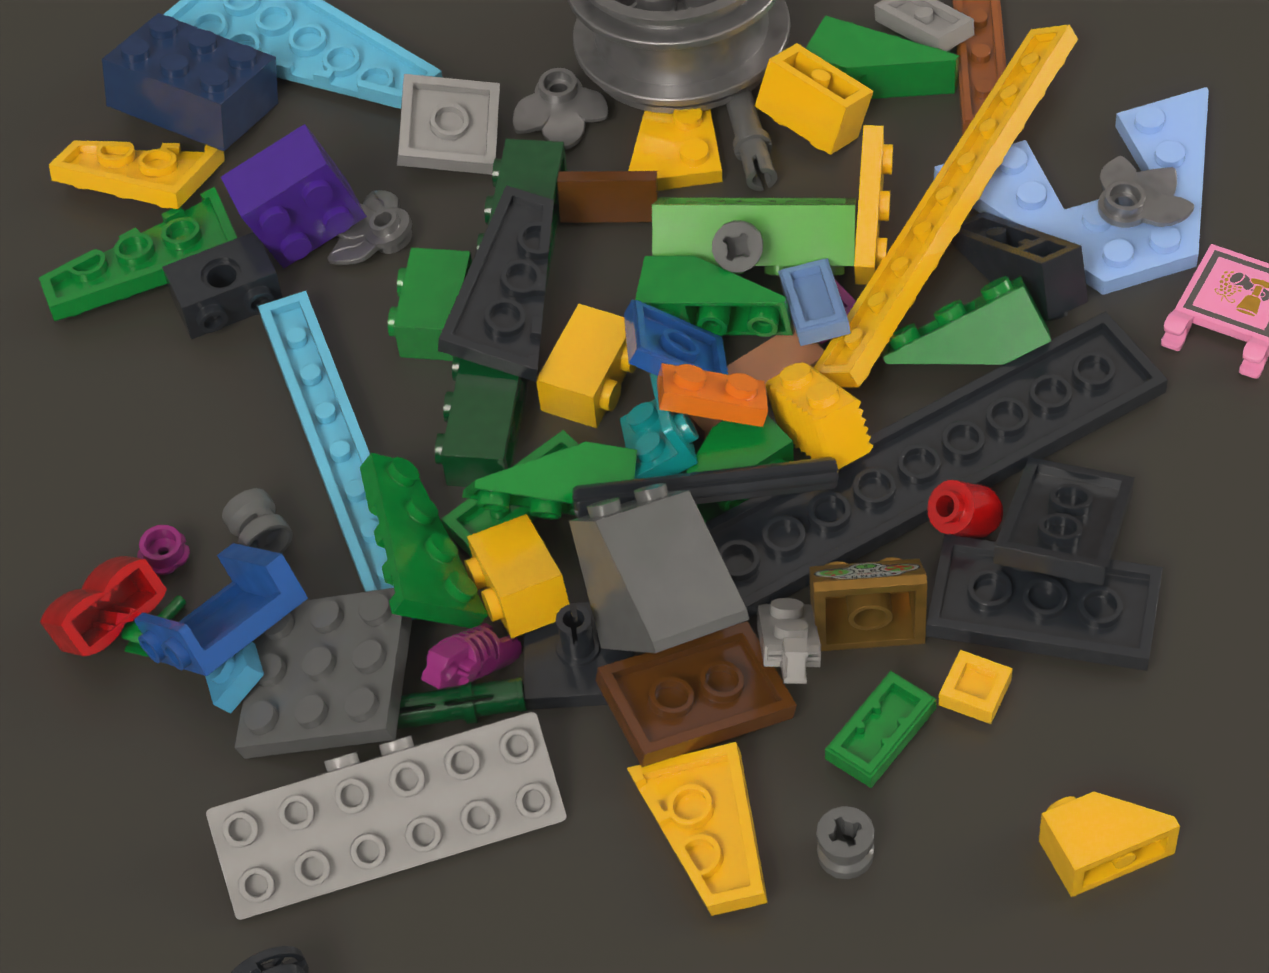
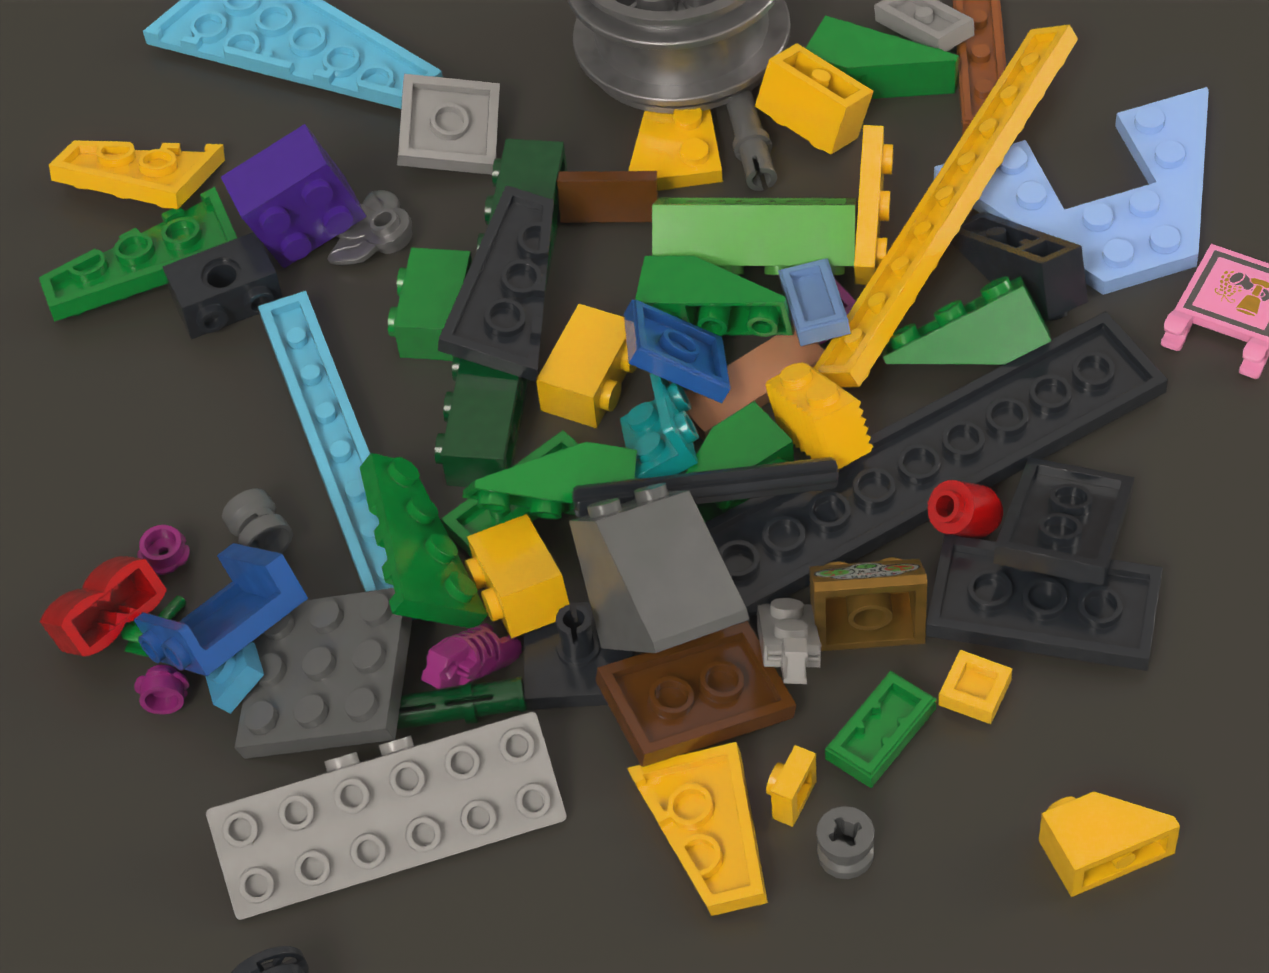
(162, 689): none -> magenta plate
(190, 81): dark blue brick -> none
(559, 108): flat silver plate -> none
(712, 394): orange plate -> none
(741, 239): dark grey wheel -> none
(791, 785): none -> yellow plate
(1140, 196): flat silver plate -> none

